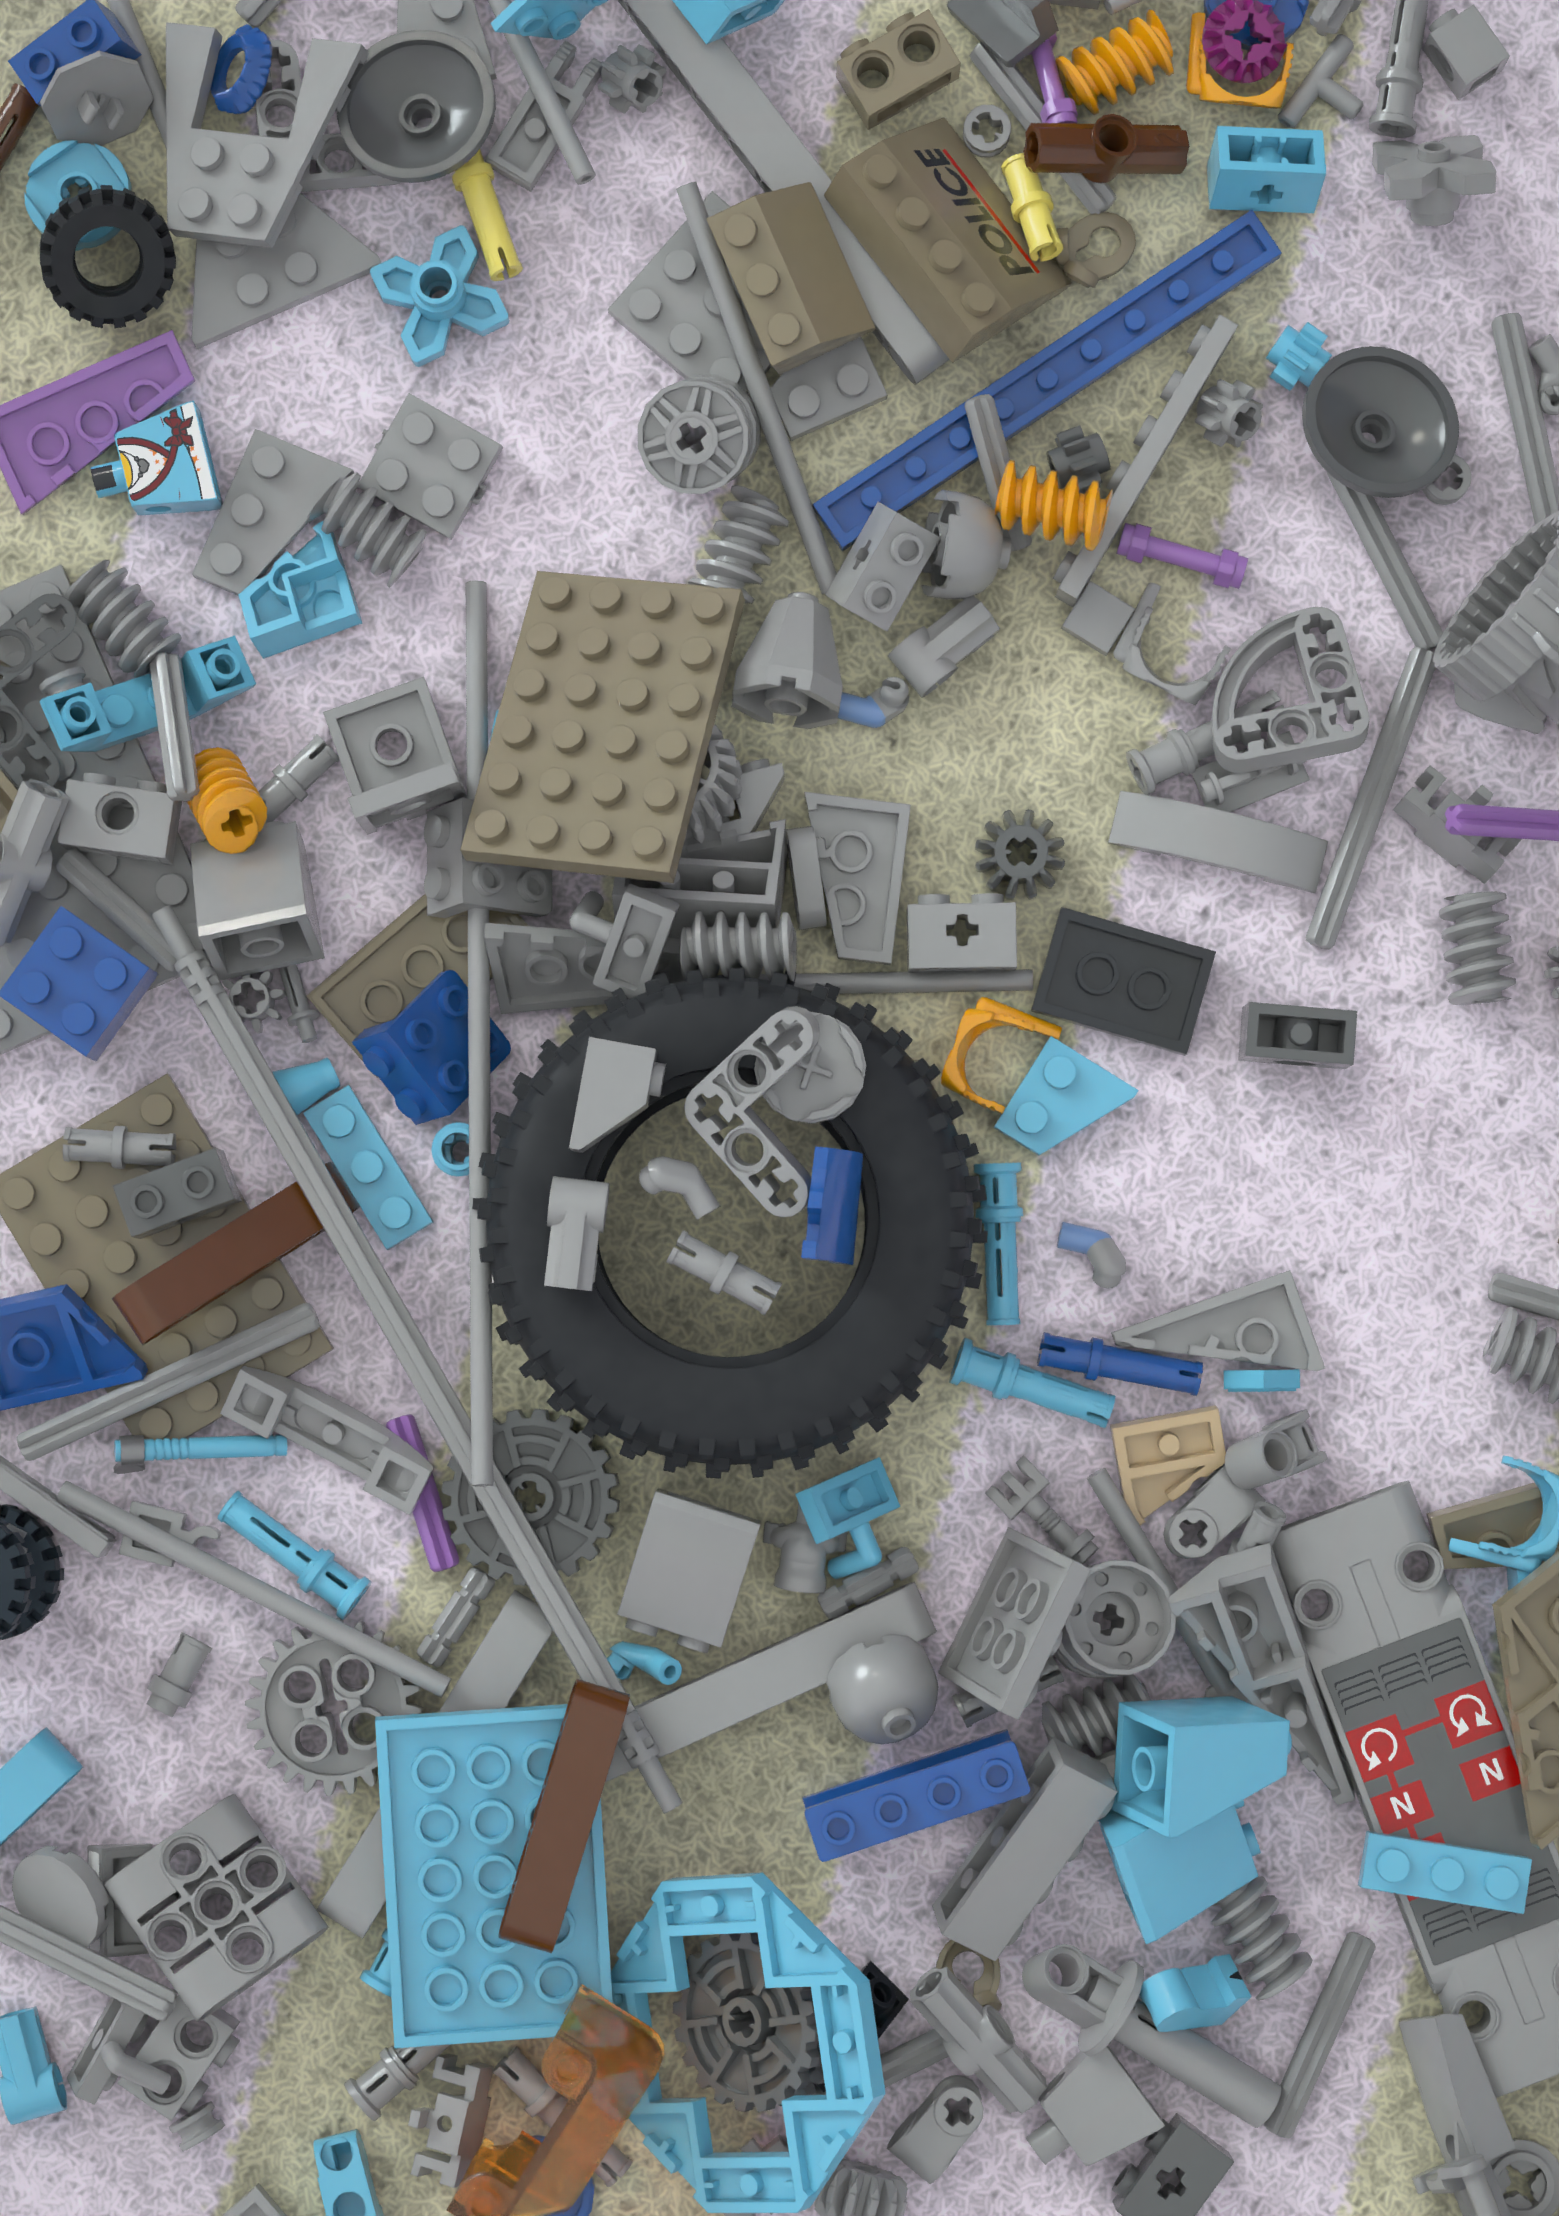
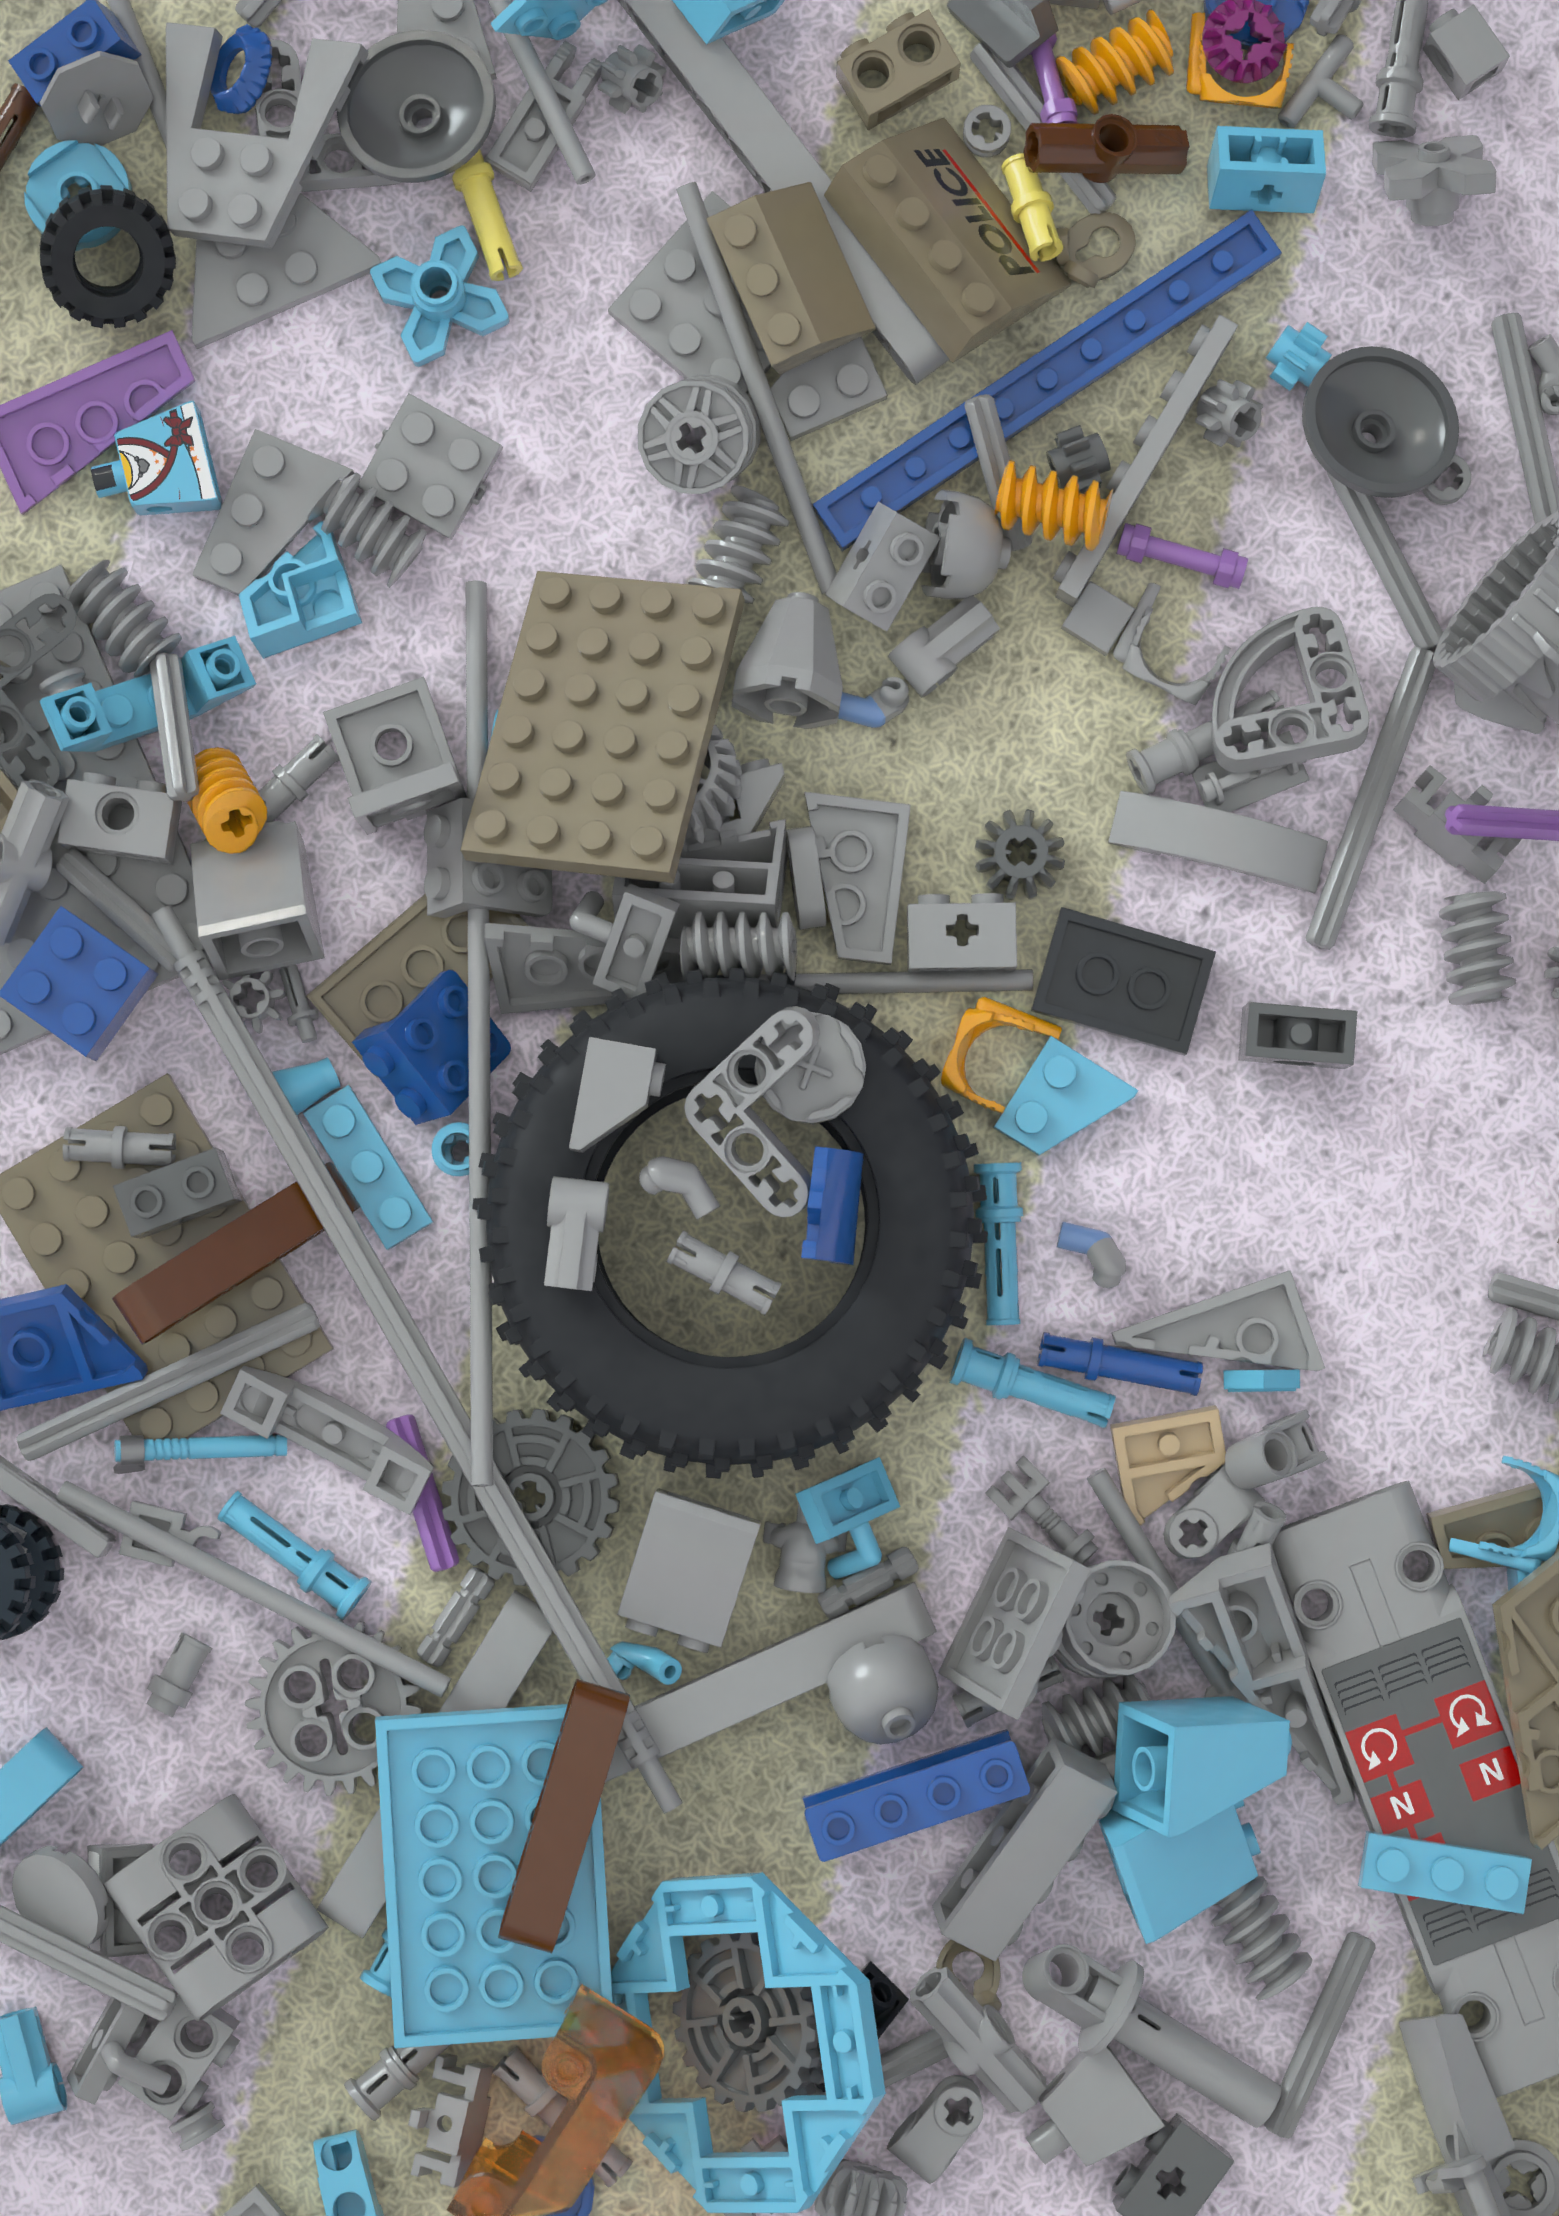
(1195, 1995): medium azure leg -> none

